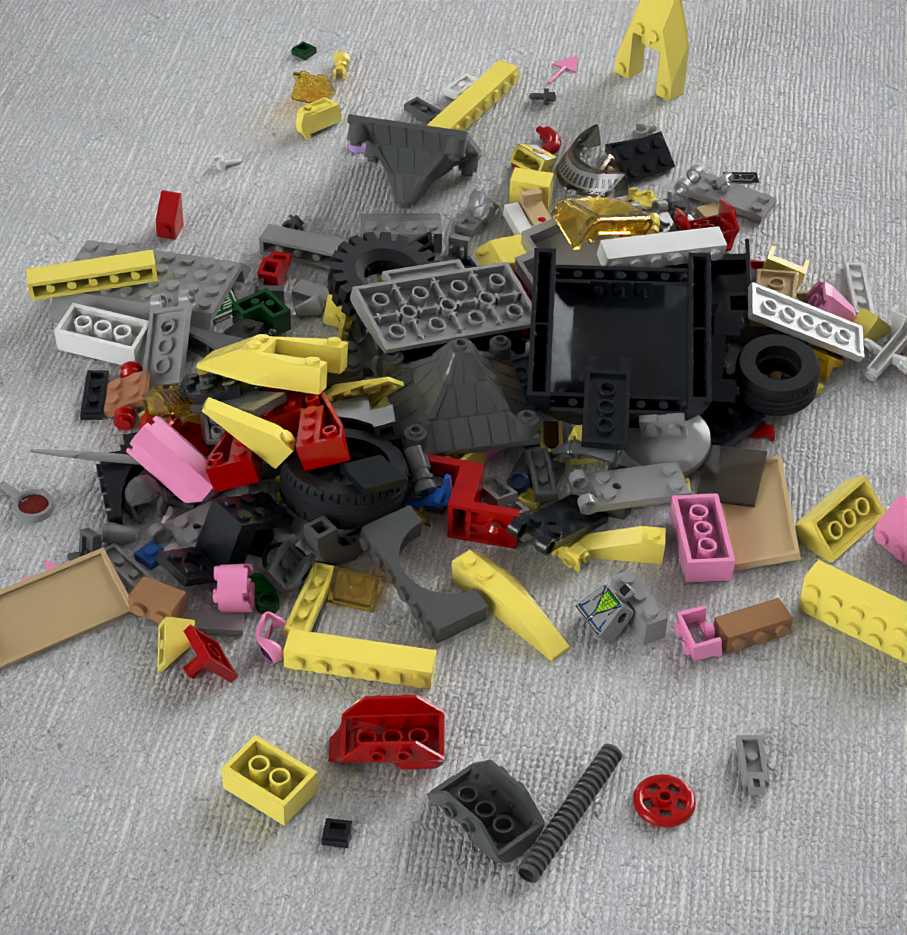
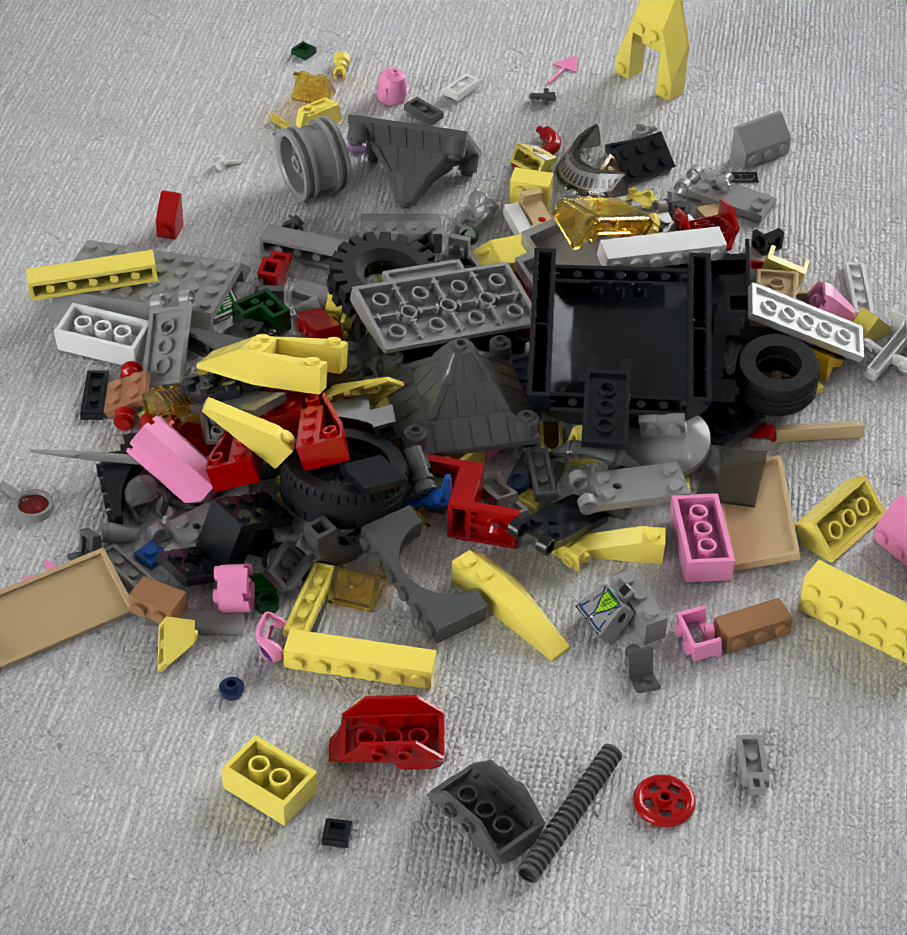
(209, 656): red tile -> none
(231, 688): none -> dark blue plate
(279, 121): none -> light yellow piece
(313, 158): none -> light grey wheel
(317, 324): none -> red brick
(391, 87): none -> bright pink helmet
(470, 231): none -> tile
(478, 97): light yellow brick -> none
(641, 668): none -> dark grey bracket
(760, 140): none -> light grey slope
(763, 242): none -> black bracket
(819, 431): none -> tan slope

